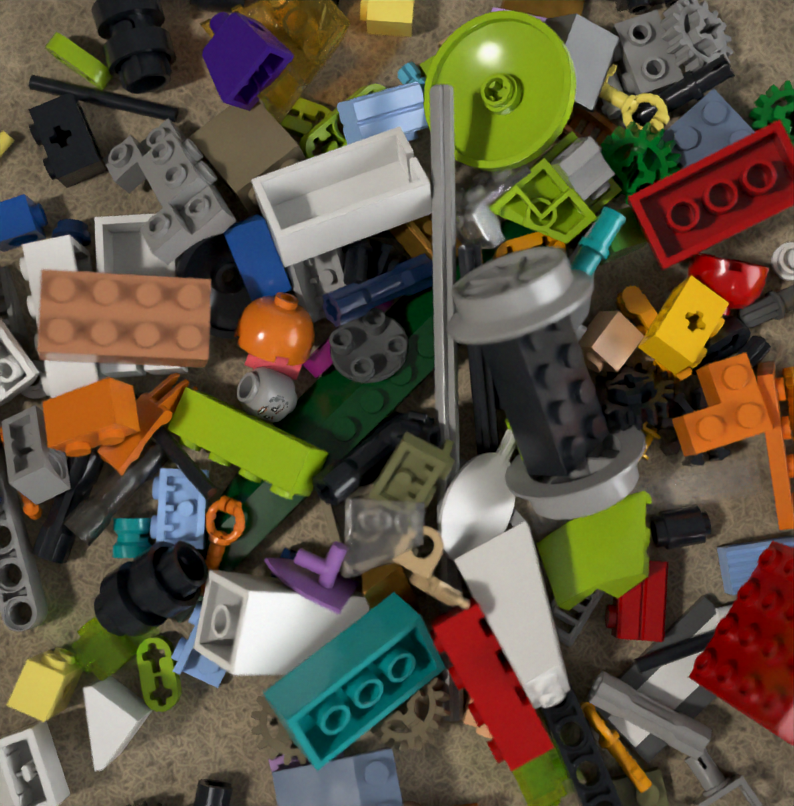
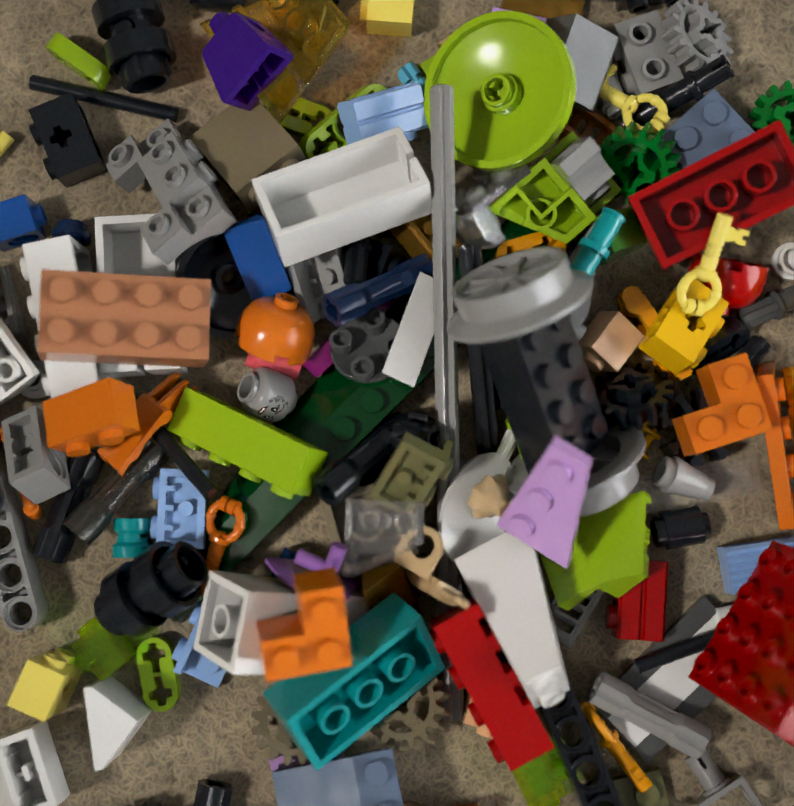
(314, 637): none -> orange brick
(413, 334): none -> white sticker
(489, 497): none -> tan piece
(550, 502): none -> lavender wing
(682, 479): none -> light grey cone
(705, 272): none -> light yellow piece

